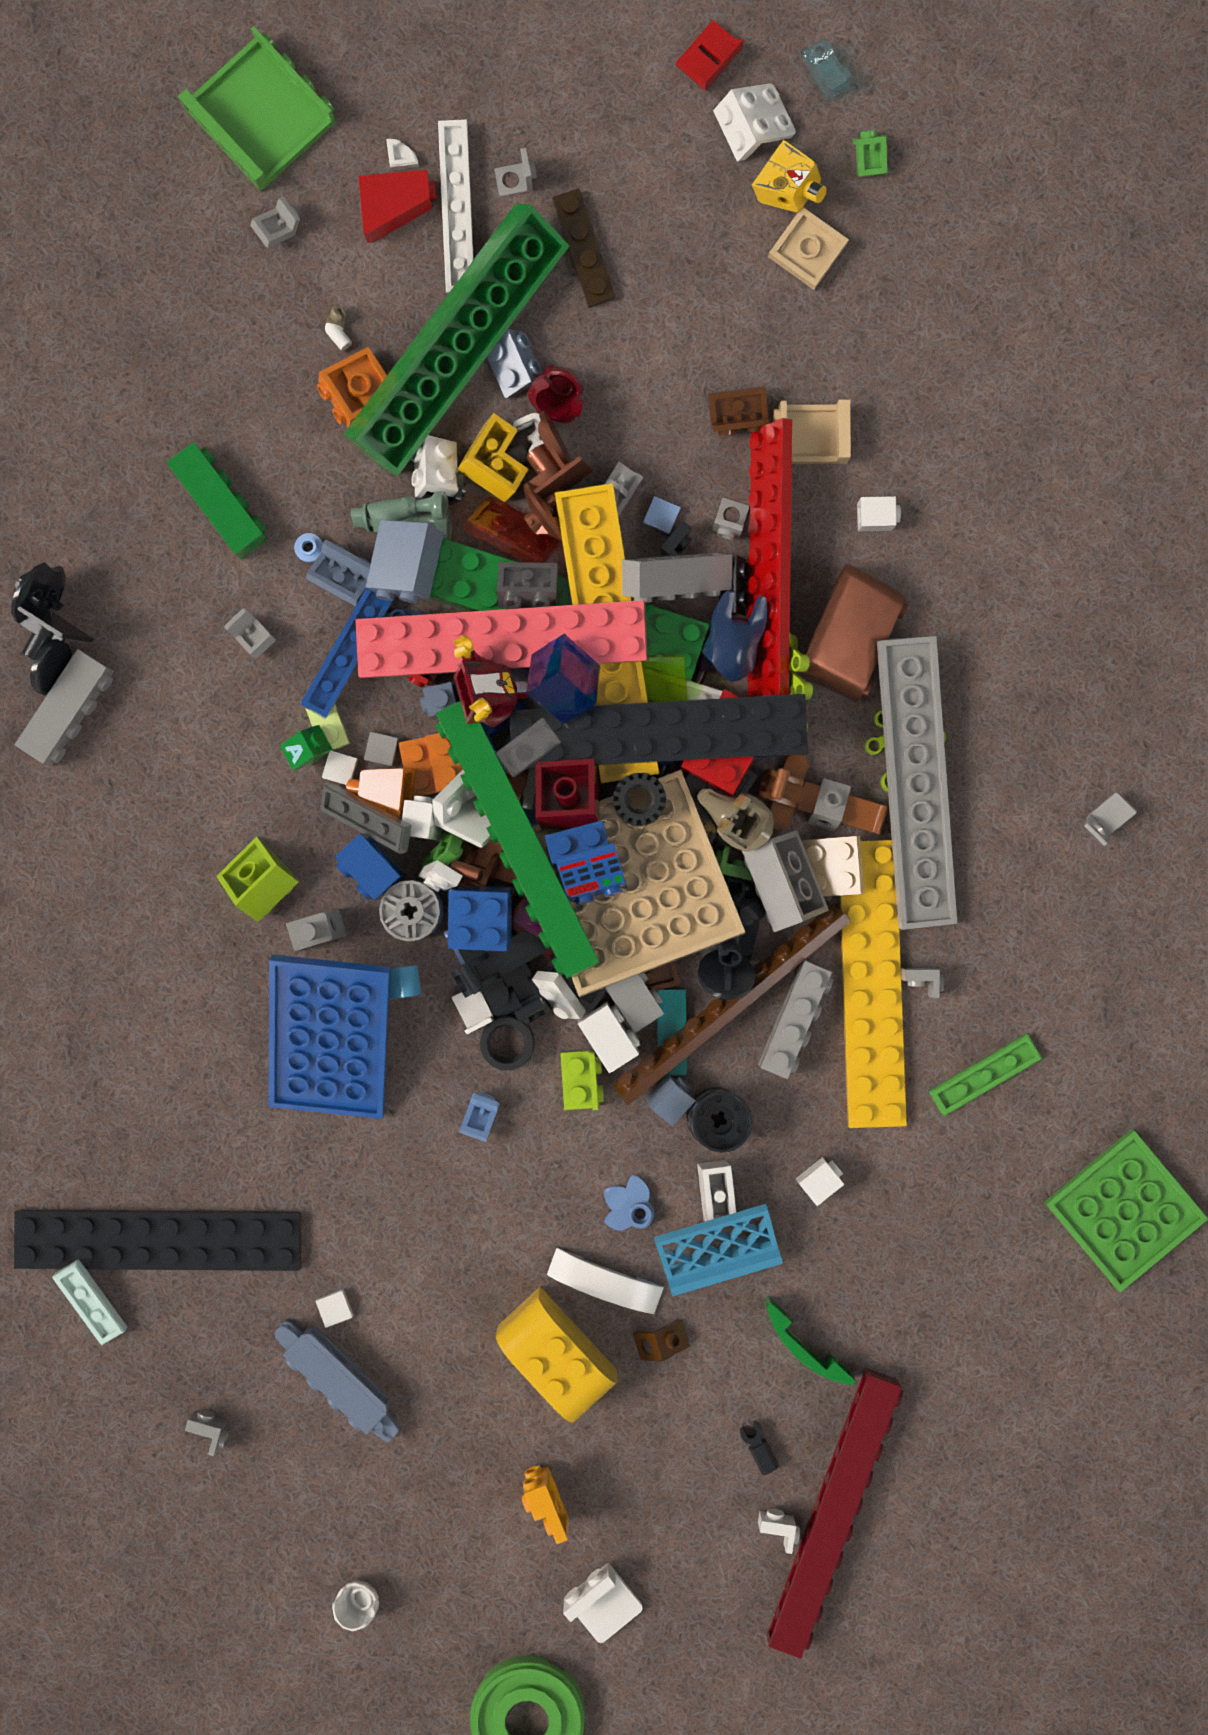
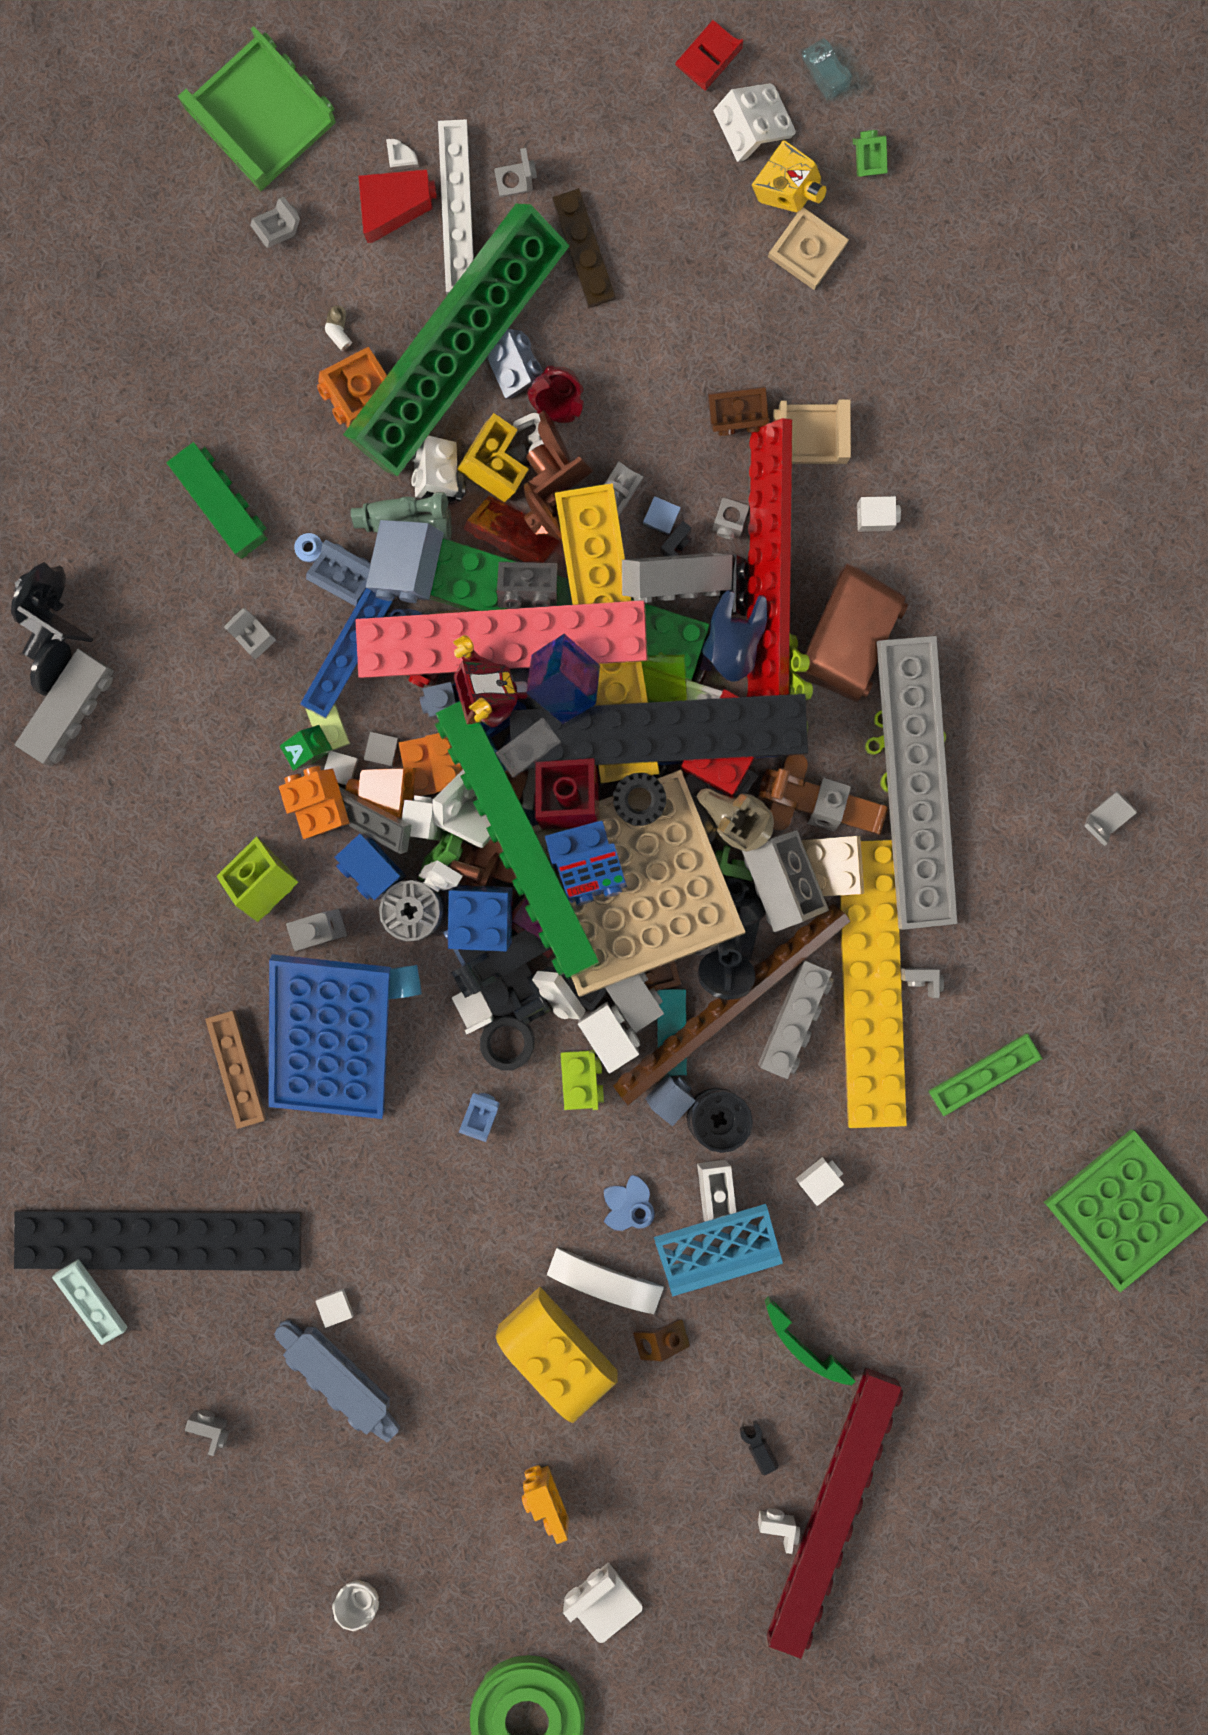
(235, 1069): none -> medium nougat plate
(315, 801): none -> orange plate

